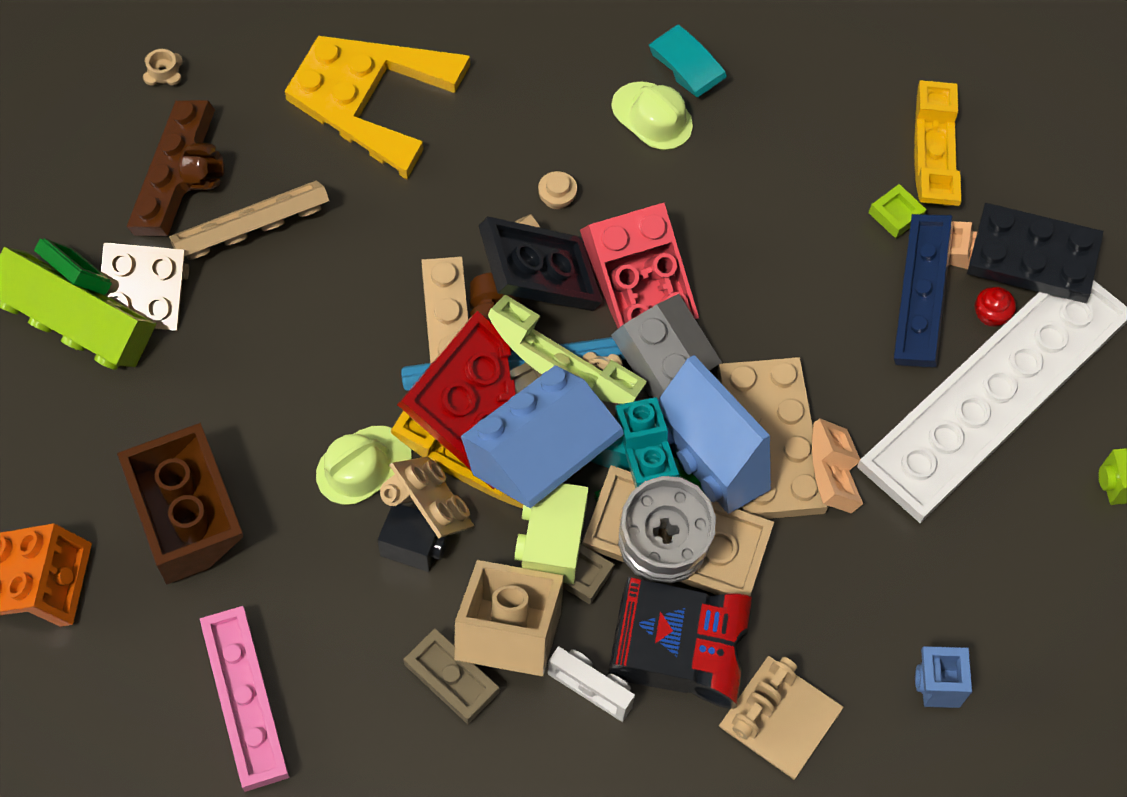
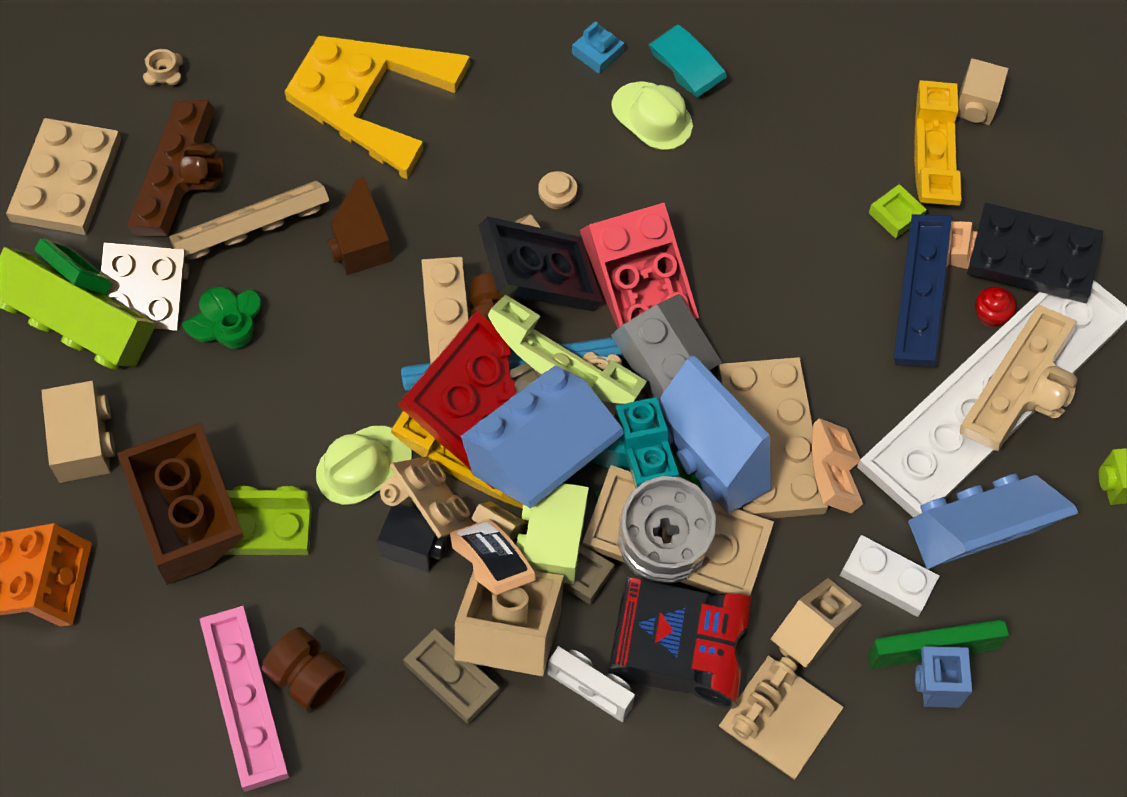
(64, 176): none -> tan plate
(76, 431): none -> tan brick
(224, 317): none -> green plate
(272, 521): none -> lime bracket
(300, 665): none -> reddish brown wheel
(358, 232): none -> reddish brown slope
(494, 556): none -> slope
(502, 518): none -> tan tile
(597, 48): none -> dark azure tile
(815, 622): none -> tan slope
(889, 575): none -> white plate
(907, 647): none -> green tile
(981, 91): none -> tan brick
(987, 518): none -> medium blue slope
(1025, 380): none -> tan plate

